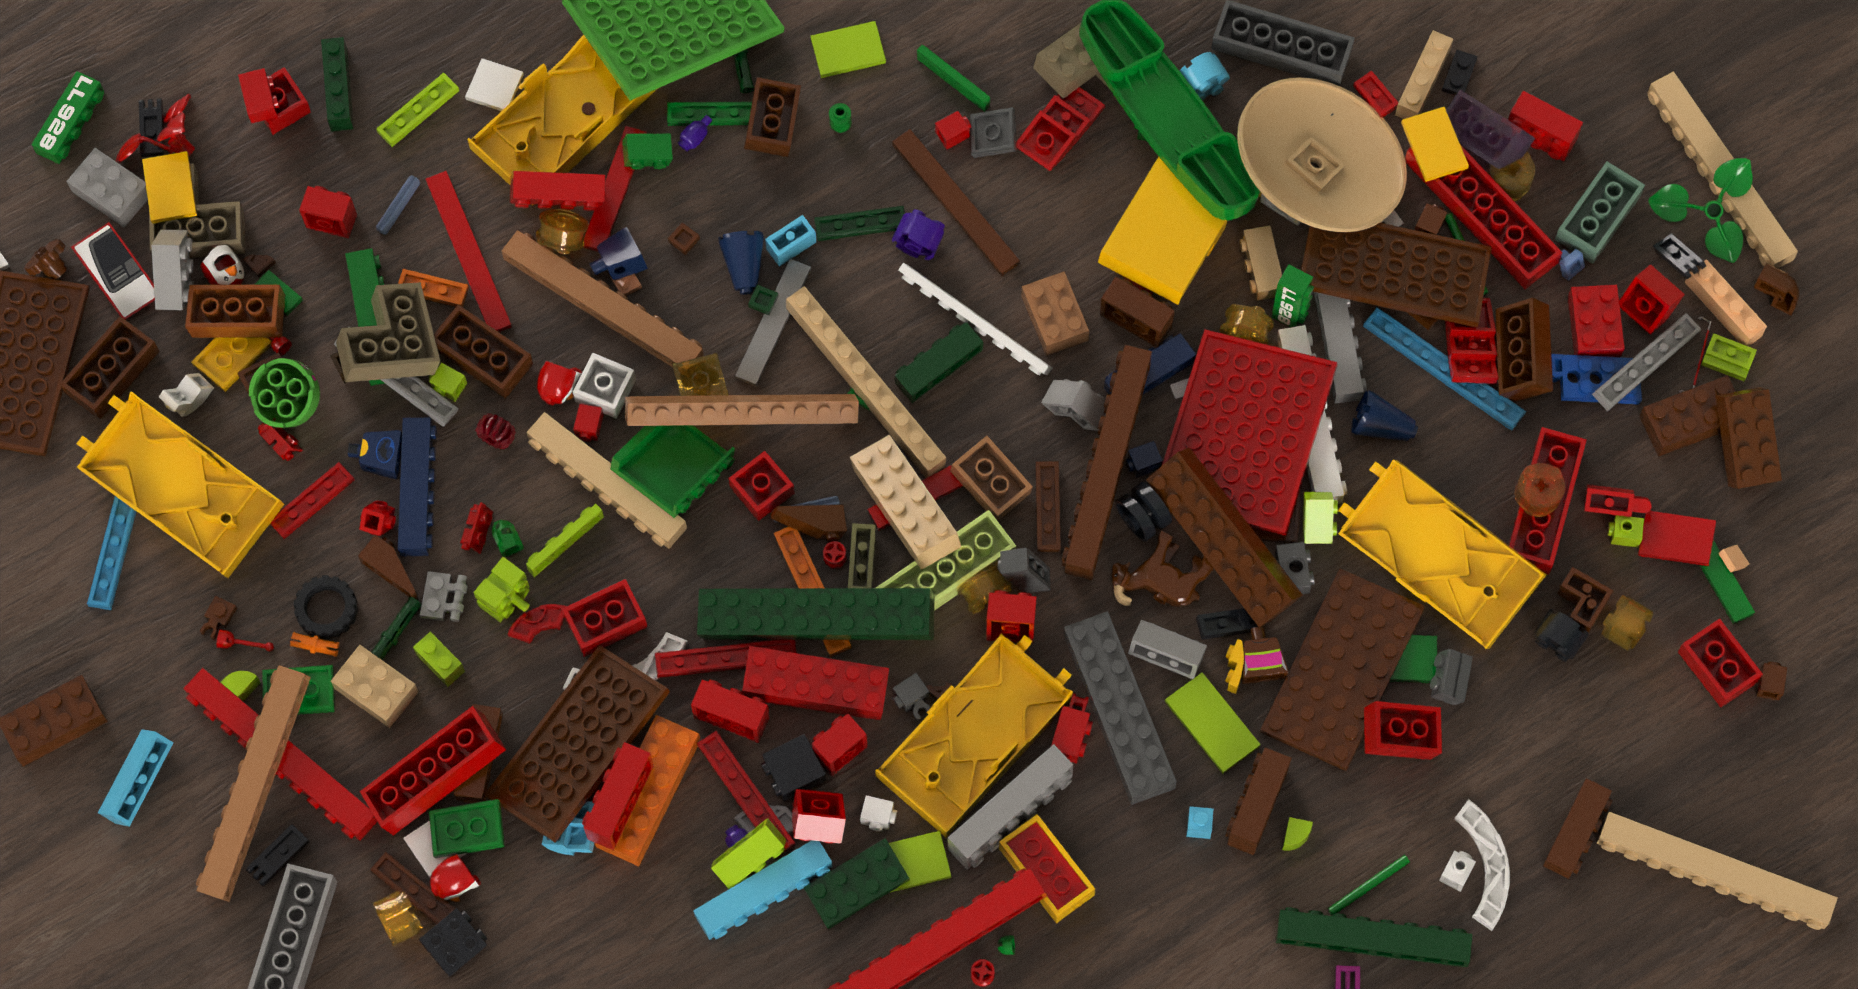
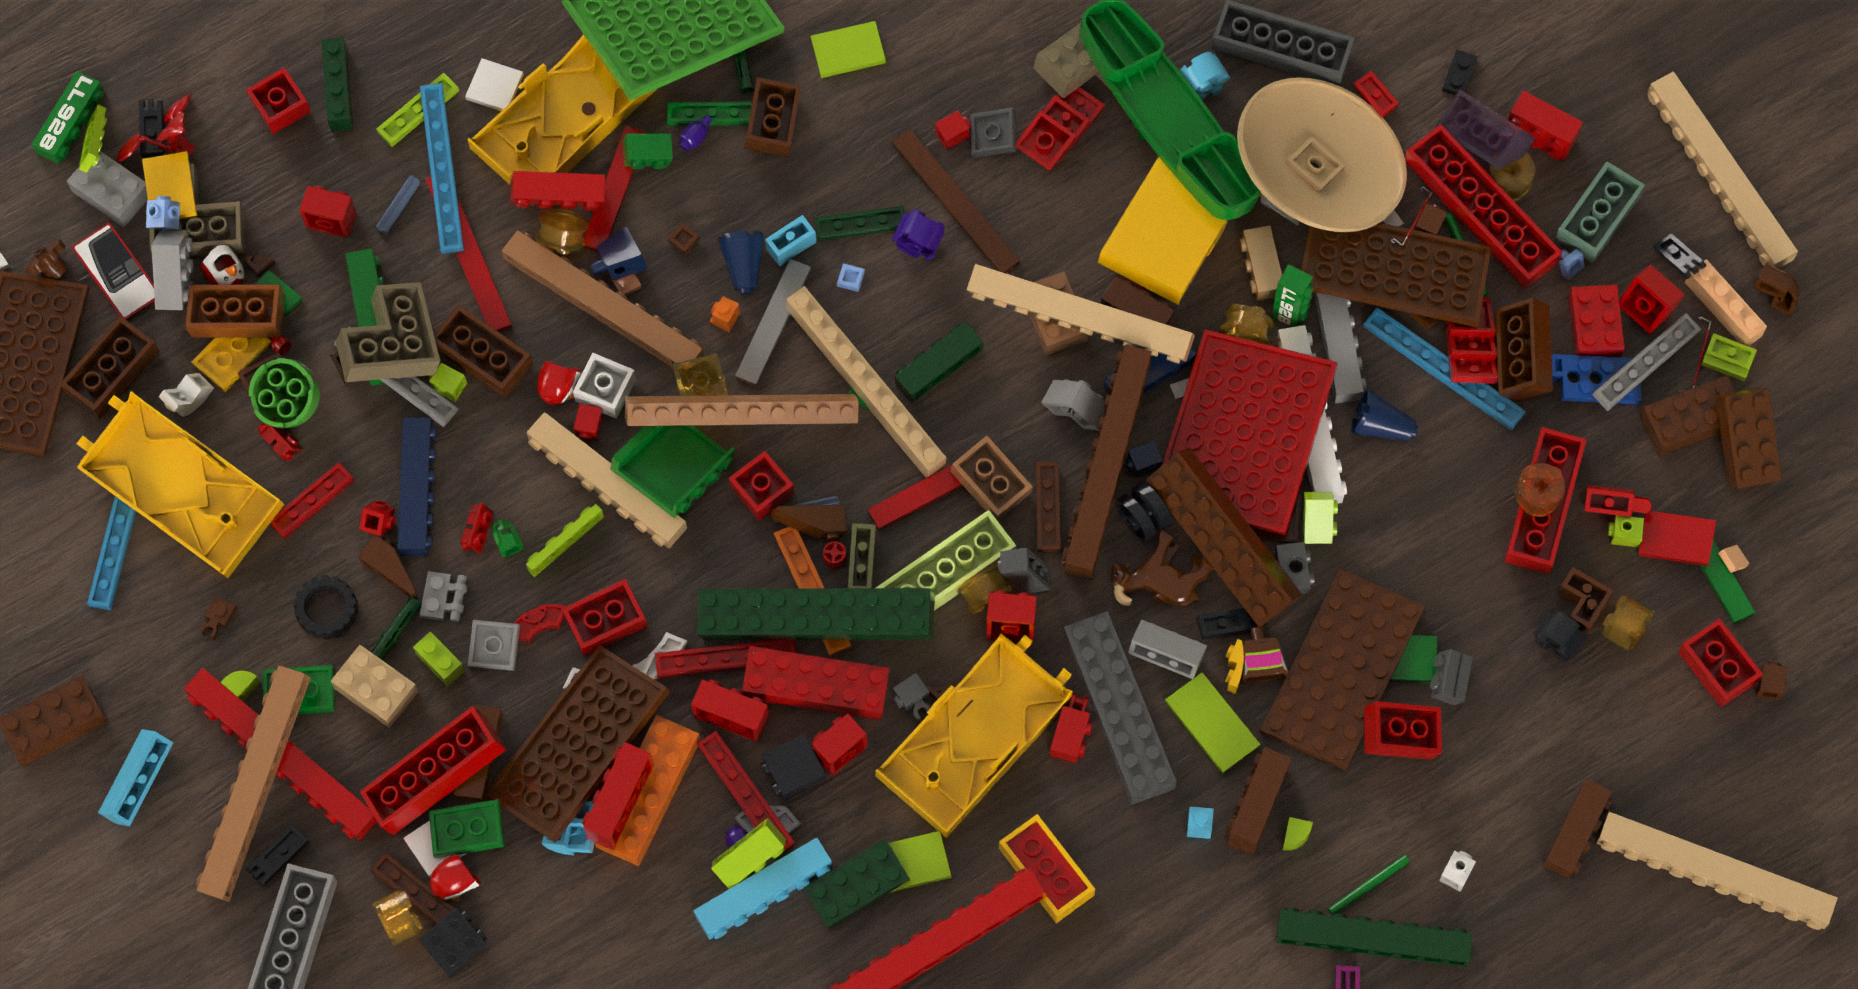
(92, 139): none -> lime plate
(162, 214): none -> light blue brick
(226, 640): red hinge -> none
(258, 95): red brick -> none
(314, 644): orange pin -> none
(379, 453): dark blue torso -> none
(437, 288): orange plate -> none
(441, 168): none -> dark azure tile
(493, 645): none -> light grey tile
(495, 431): dark red gear -> none
(502, 589): lime brick -> none
(725, 314): none -> orange brick
(763, 300): dark green tile -> none
(818, 816): red brick -> none
(840, 117): green brick -> none
(850, 277): none -> light blue tile
(878, 813): white brick -> none
(905, 502): tan brick -> none
(953, 78): green tile -> none
(982, 326): white plate -> none
(983, 968): red wheel -> none
(1008, 945): green hinge -> none
(1010, 807): light grey brick -> none
(1080, 312): none -> tan brick
(1417, 218): none -> piece
(1424, 75): tan brick -> none
(1434, 144): yellow tile -> none
(1440, 553): yellow piece -> none
(1494, 860): white tile -> none
(1725, 239): green plant -> none

